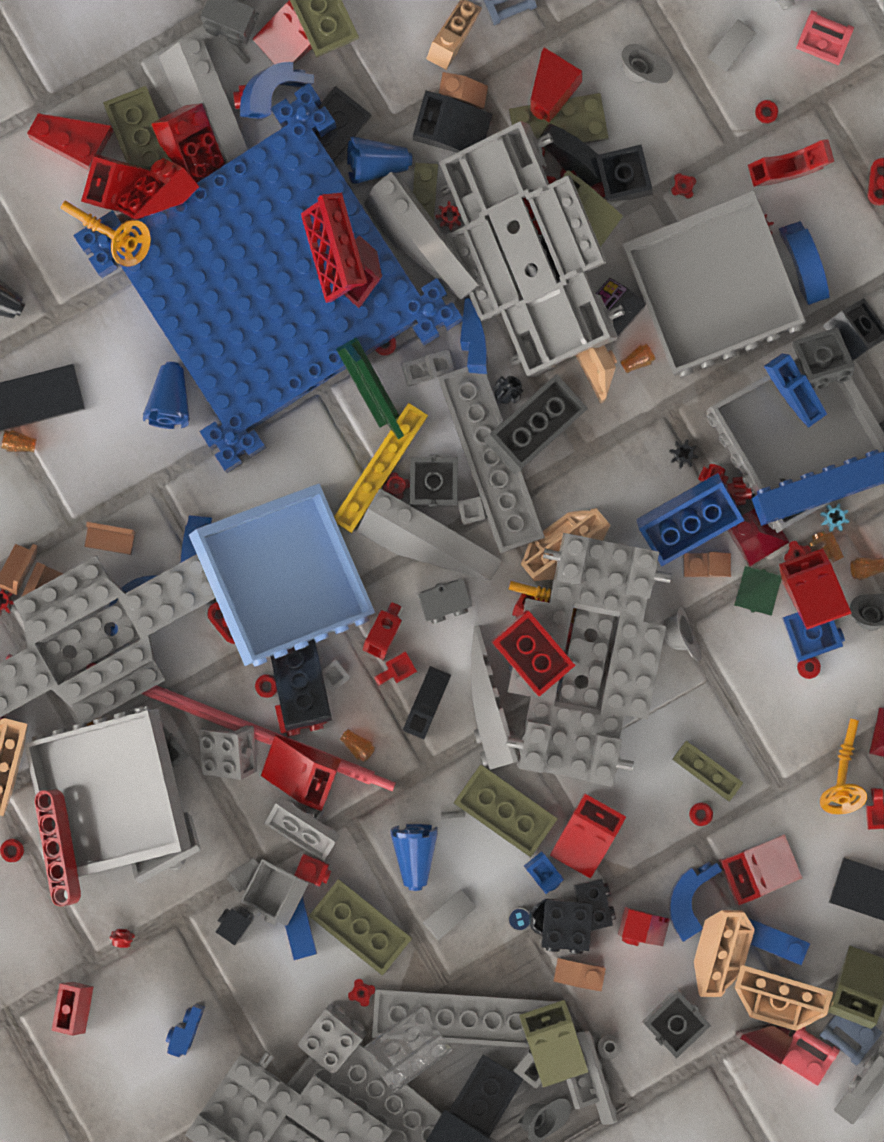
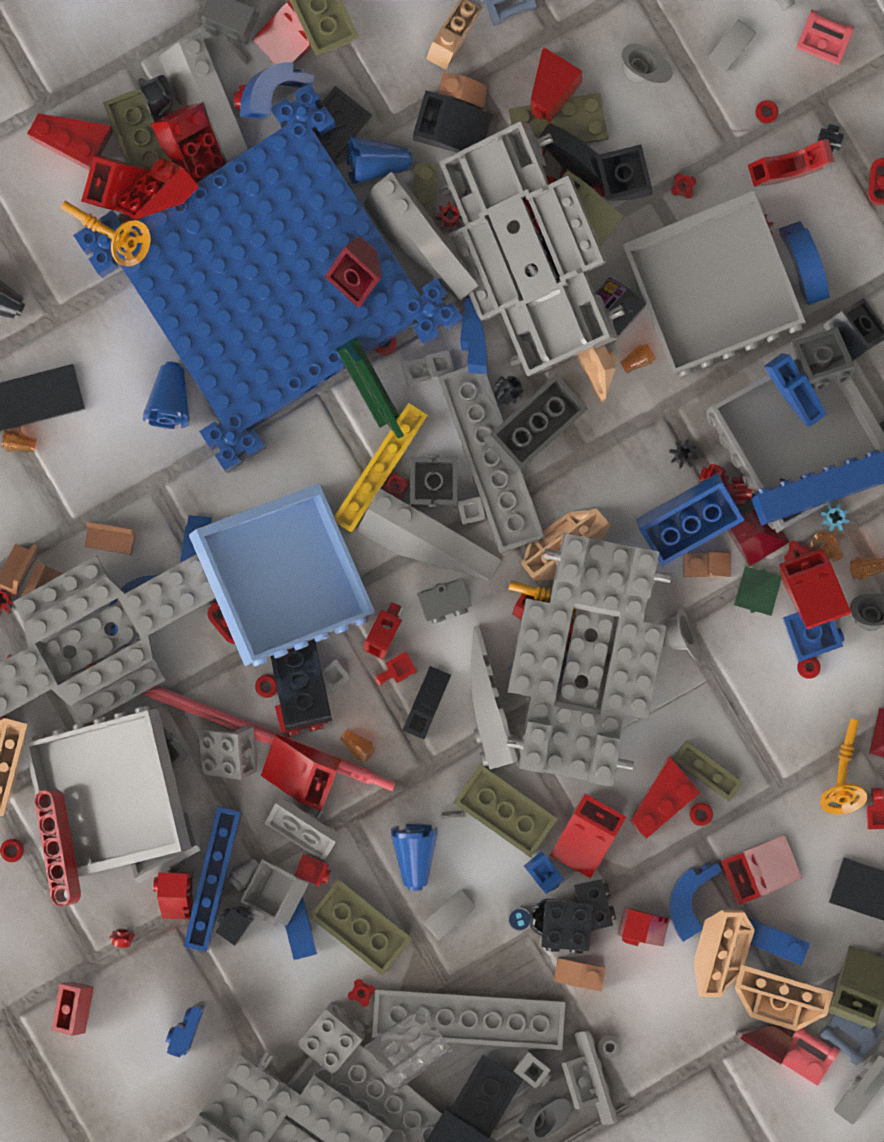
(158, 95): none -> black piece
(174, 894): none -> red wedge
(212, 879): none -> blue brick
(343, 248): red fence -> none
(533, 653): red brick -> none
(553, 1043): olive slope -> none
(665, 798): none -> red wedge
(676, 1023): dark grey brick -> none
(831, 133): none -> black gear

